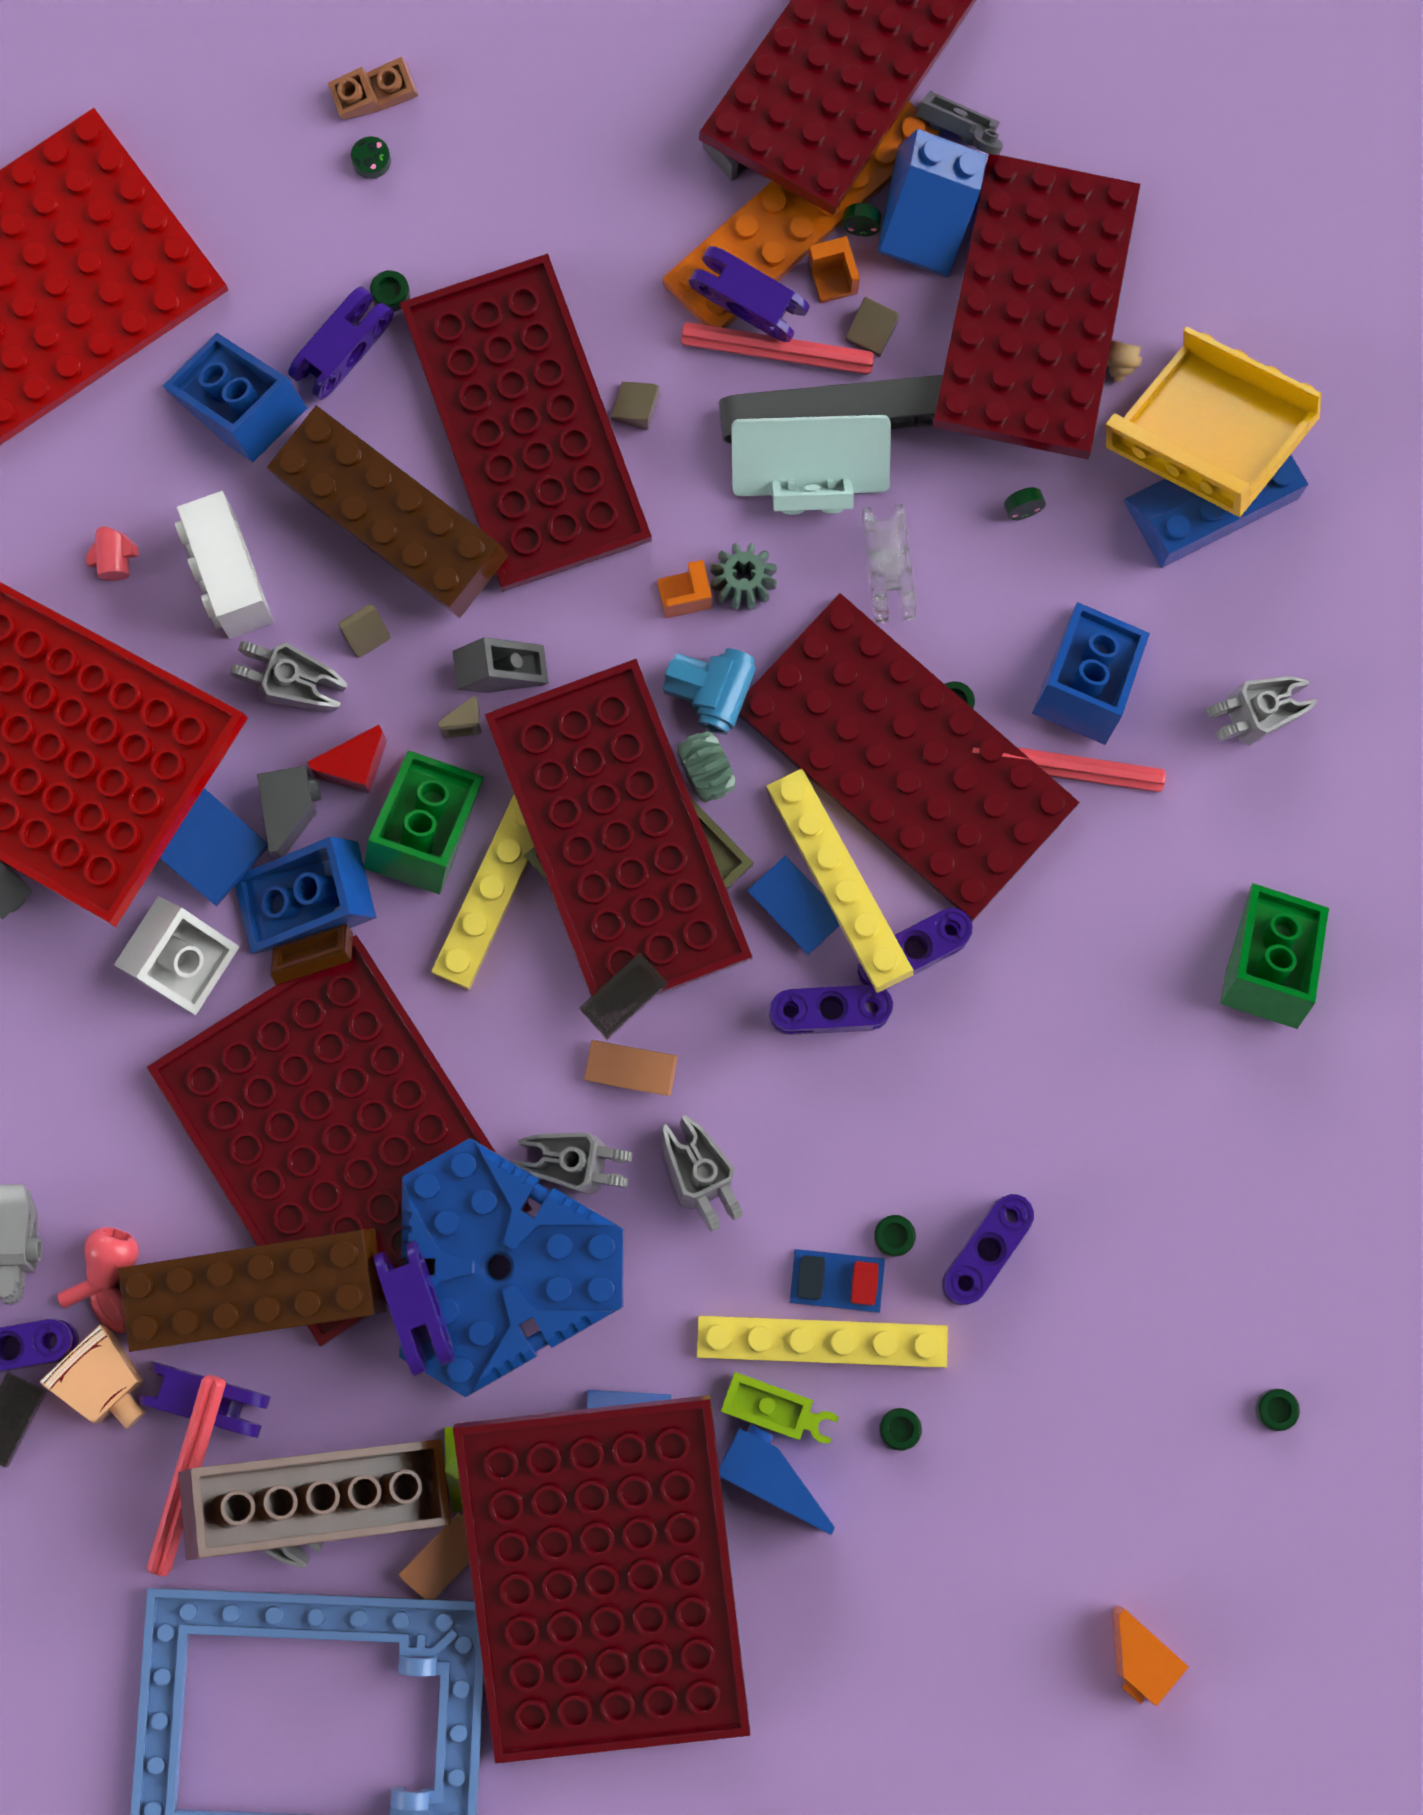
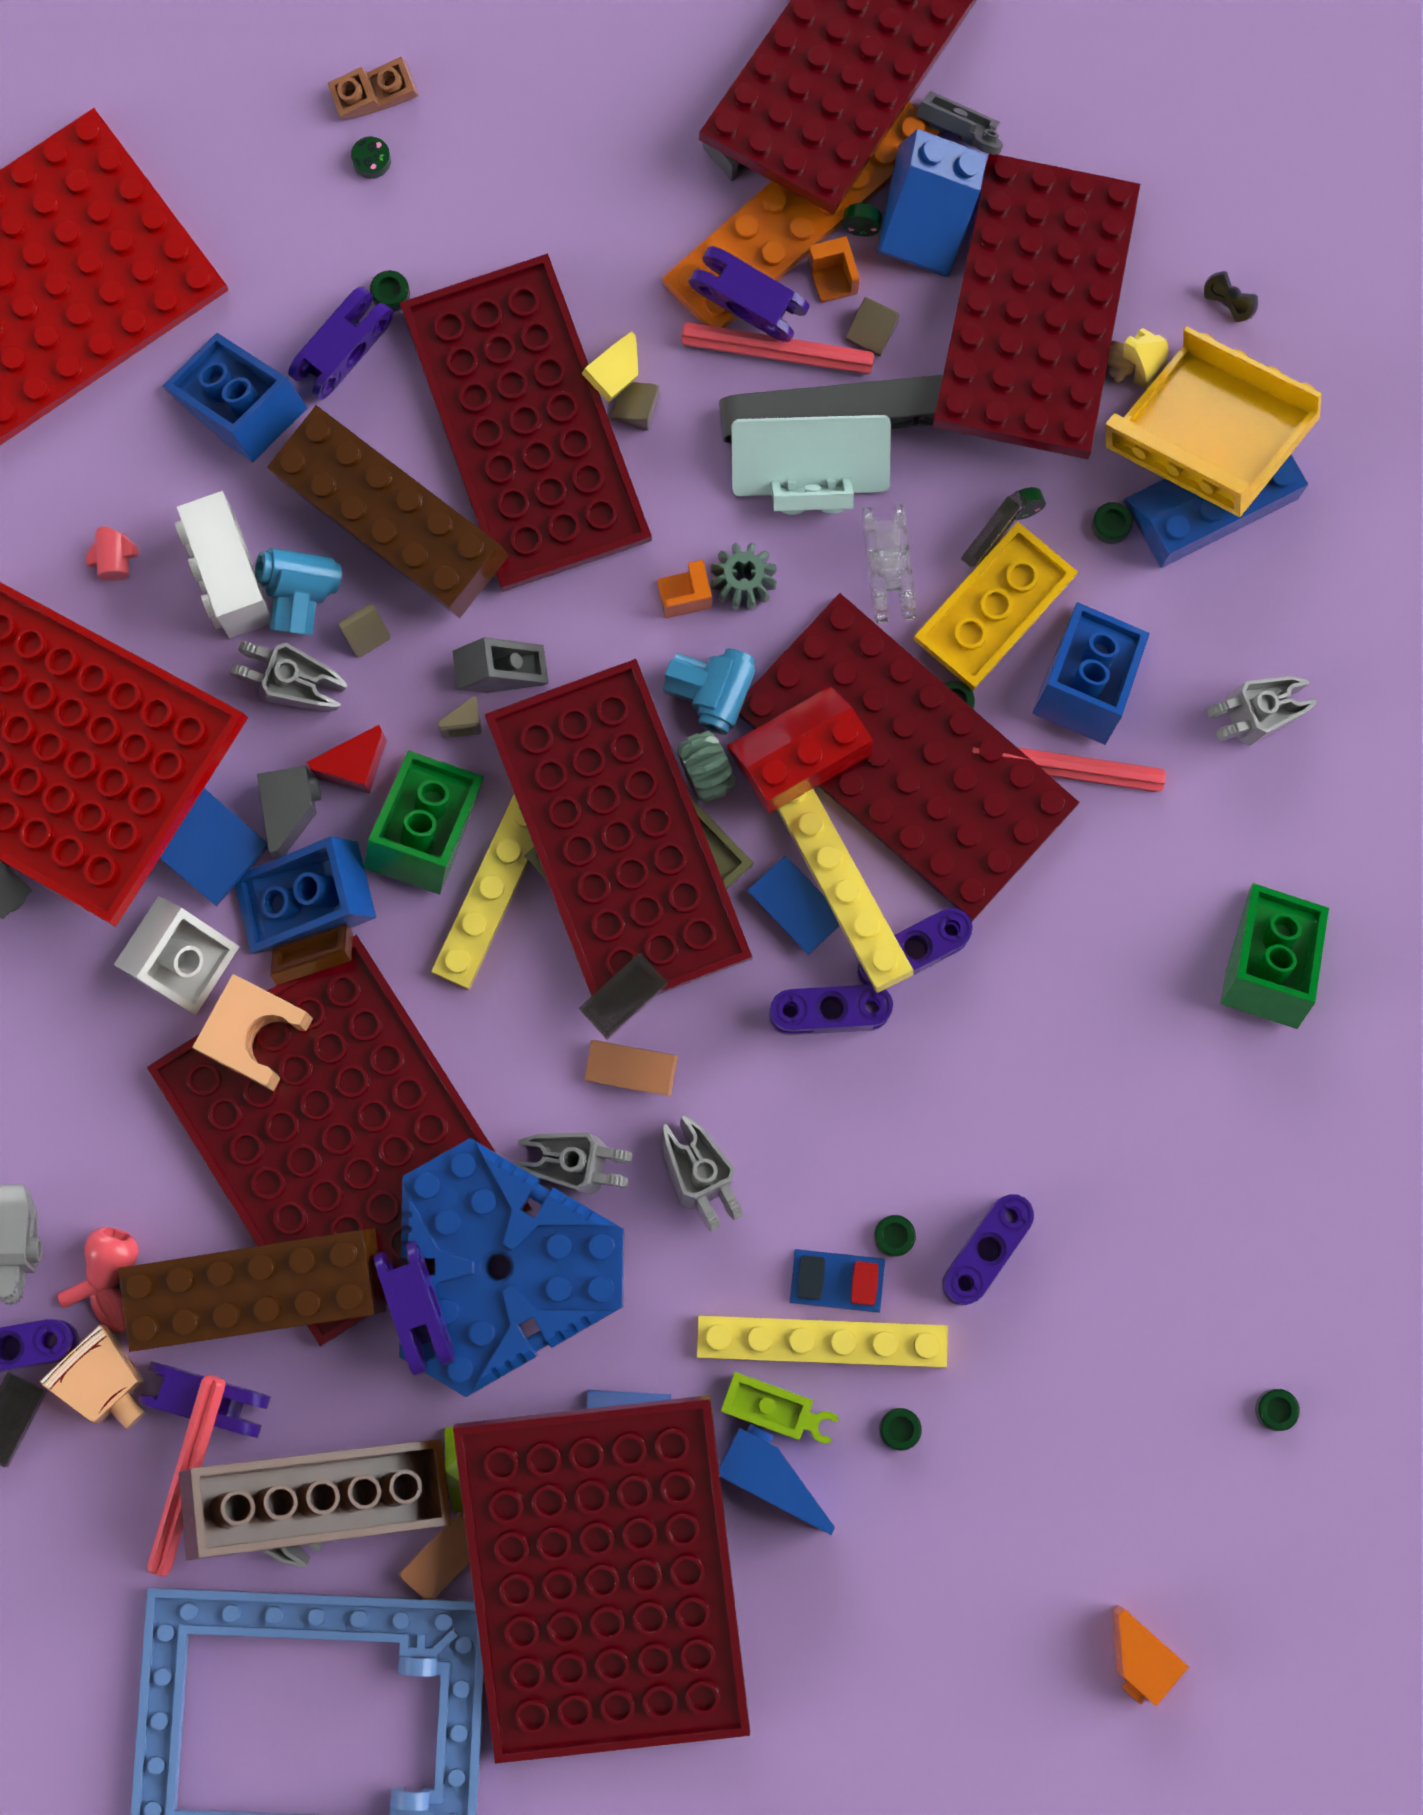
(236, 1021): none -> light nougat piece
(296, 586): none -> dark azure piece
(614, 368): none -> light yellow slope
(801, 748): none -> red slope
(995, 529): none -> clear smoke tile
(995, 606): none -> yellow plate
(1112, 523): none -> dark green tile
(1148, 354): none -> light yellow slope
(1241, 305): none -> black piece

